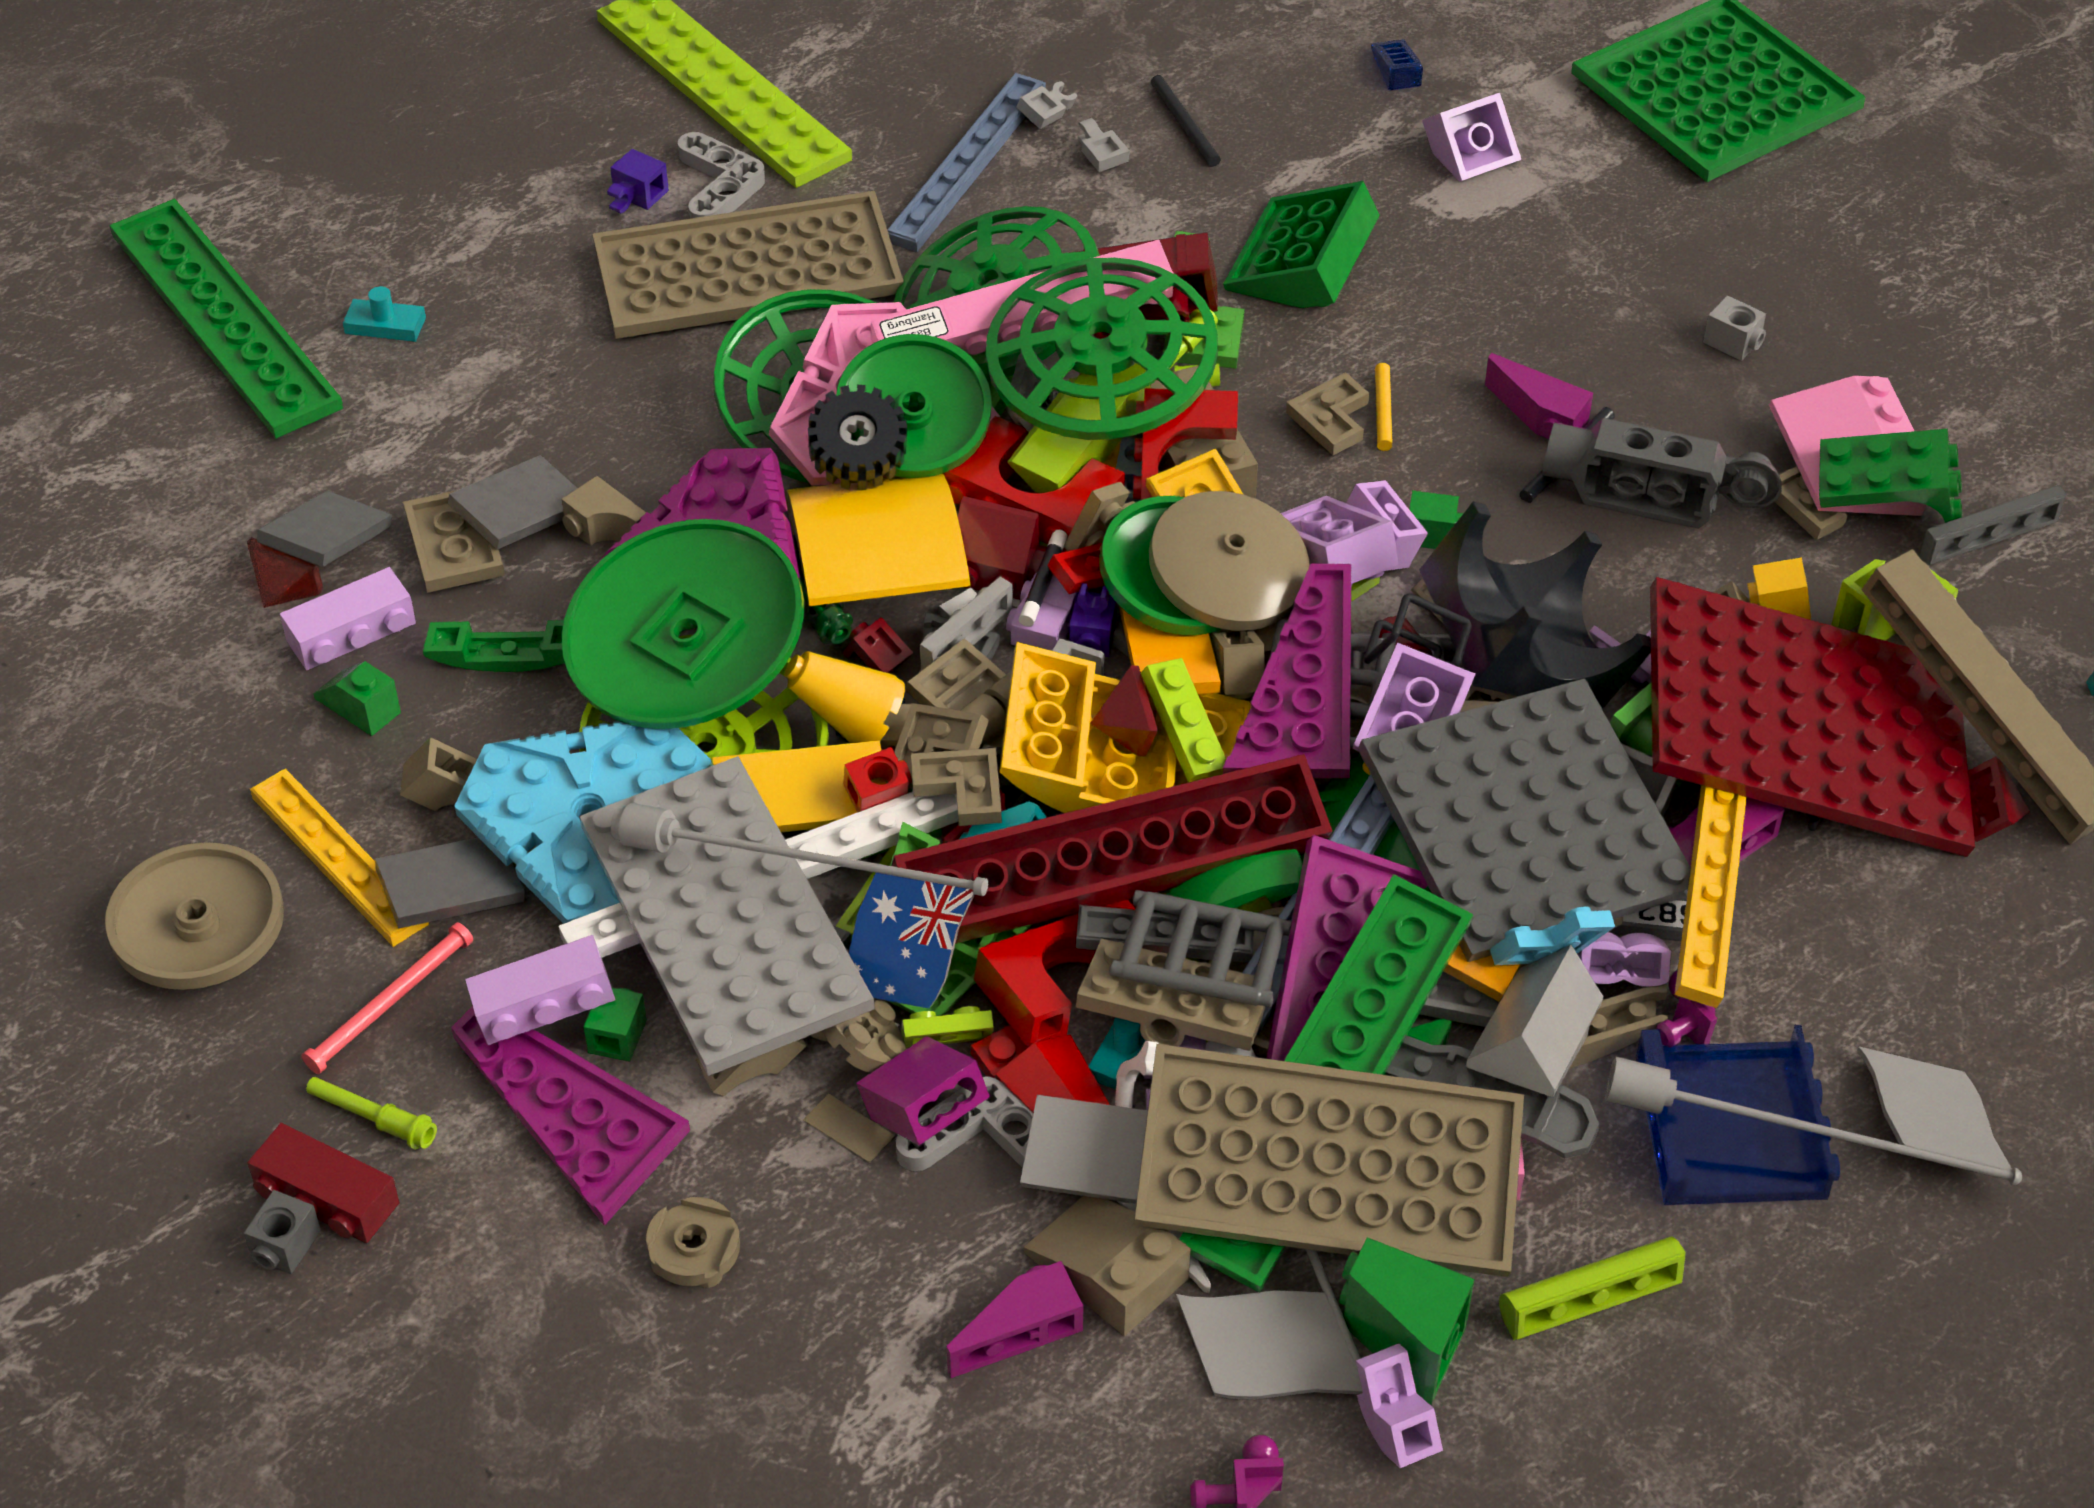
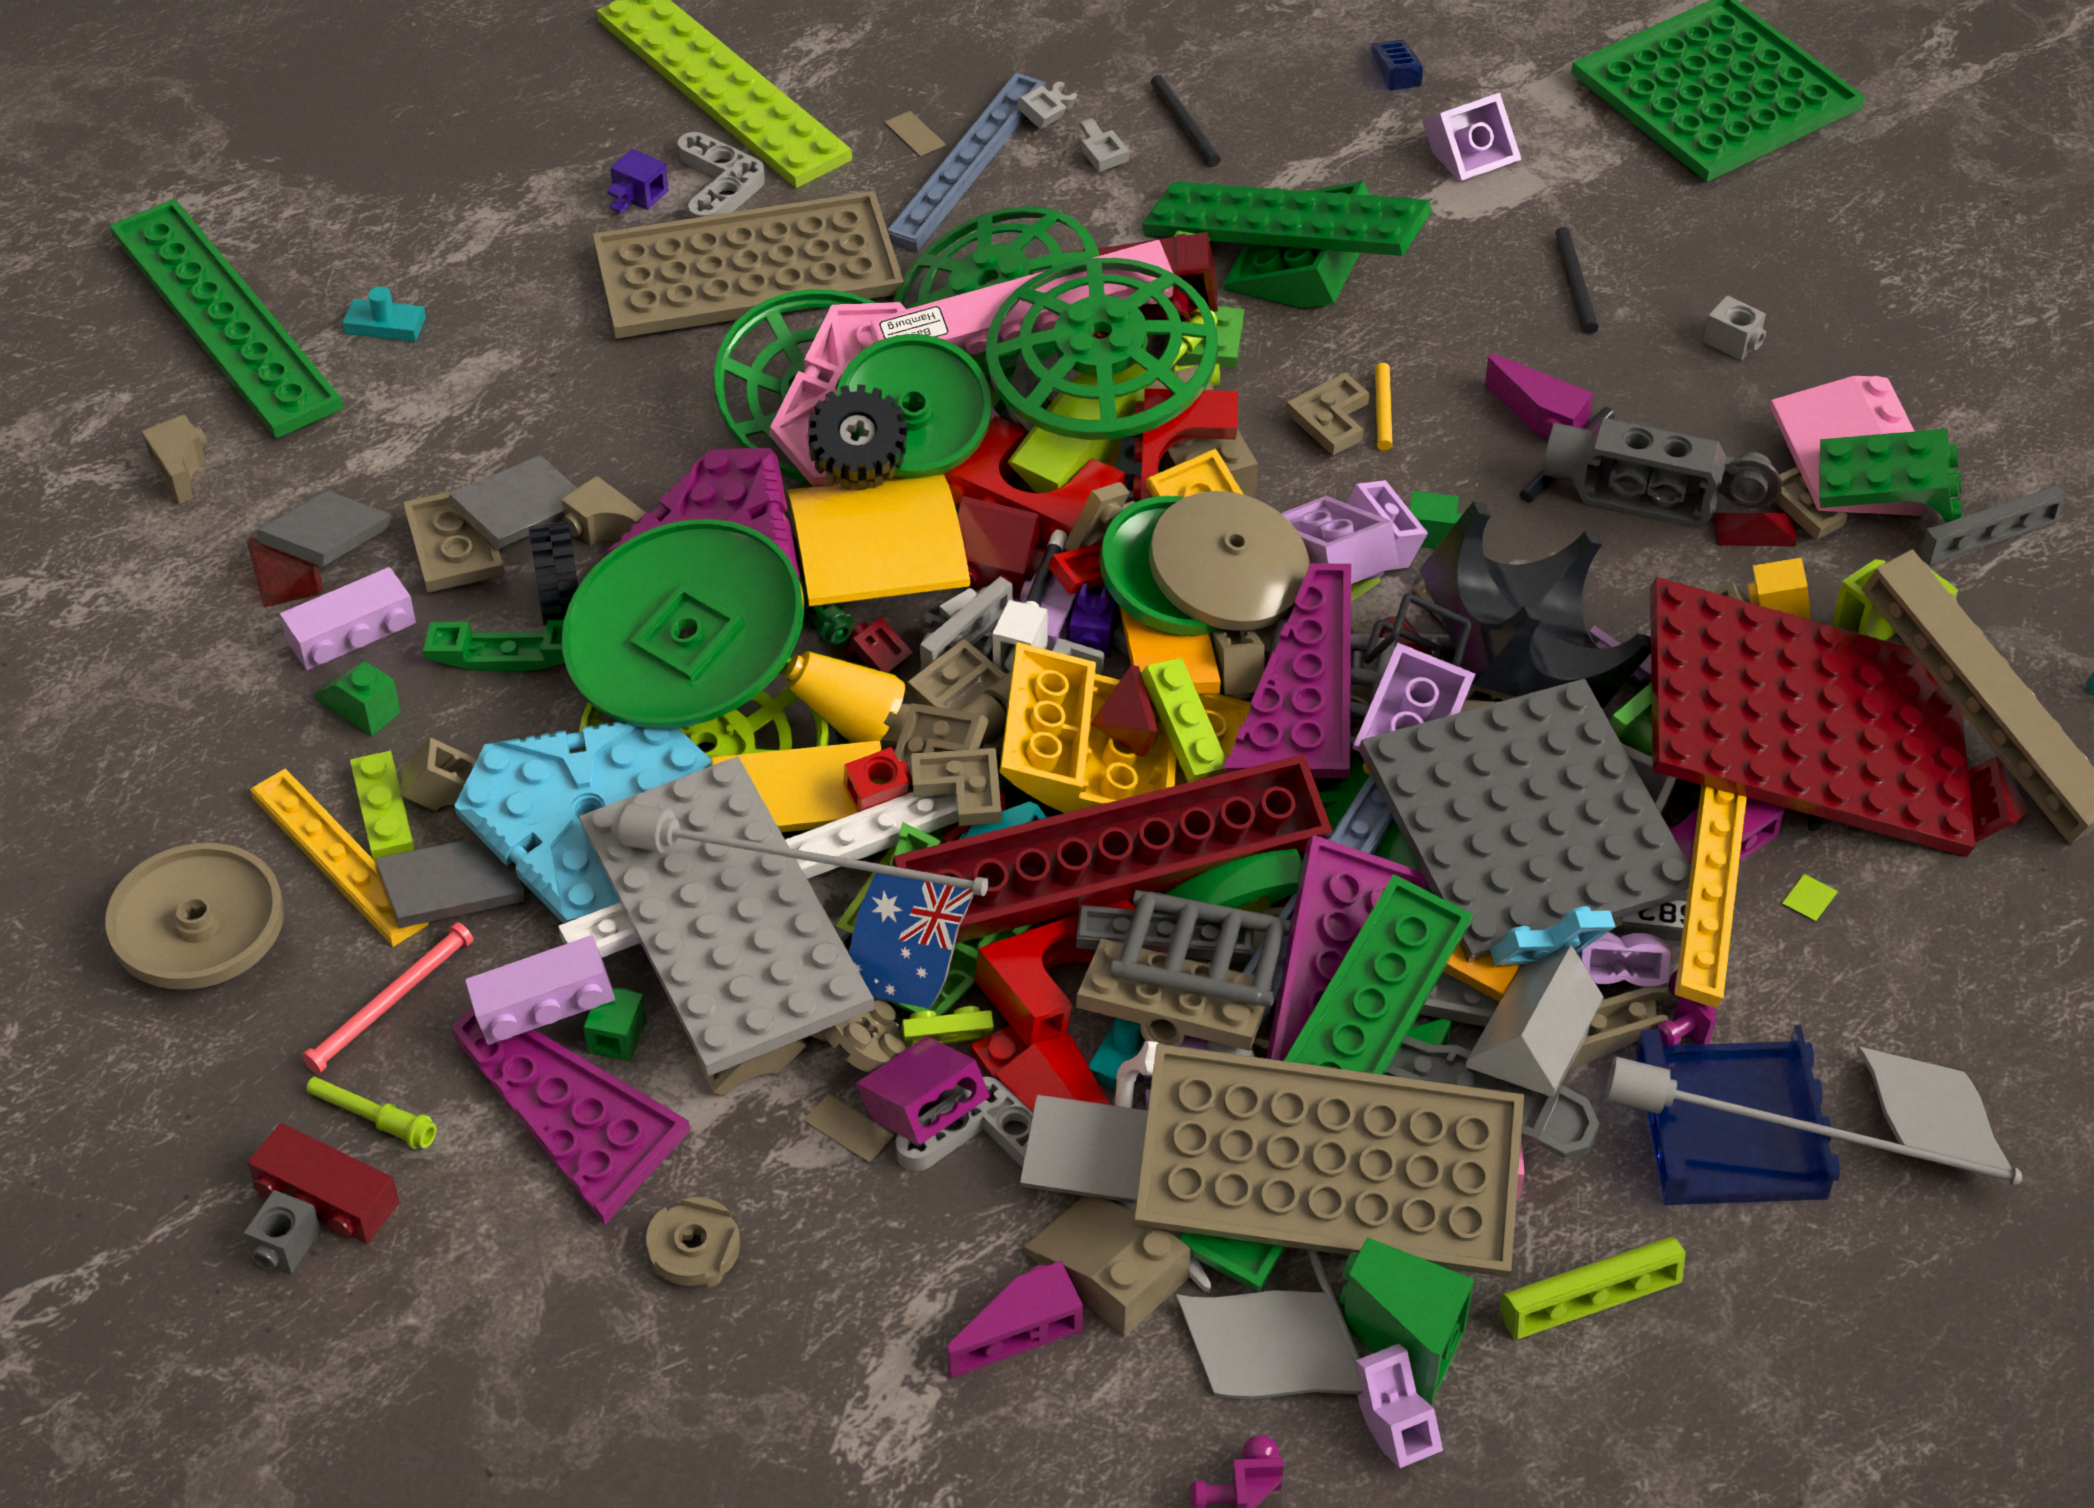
(176, 453): none -> dark tan arch
(382, 805): none -> lime plate
(553, 568): none -> black bush
(915, 133): none -> dark tan sticker
(1019, 624): none -> white brick
(1289, 217): none -> green plate
(1576, 280): none -> black bar
(1754, 529): none -> dark red slope
(1810, 897): none -> lime sticker

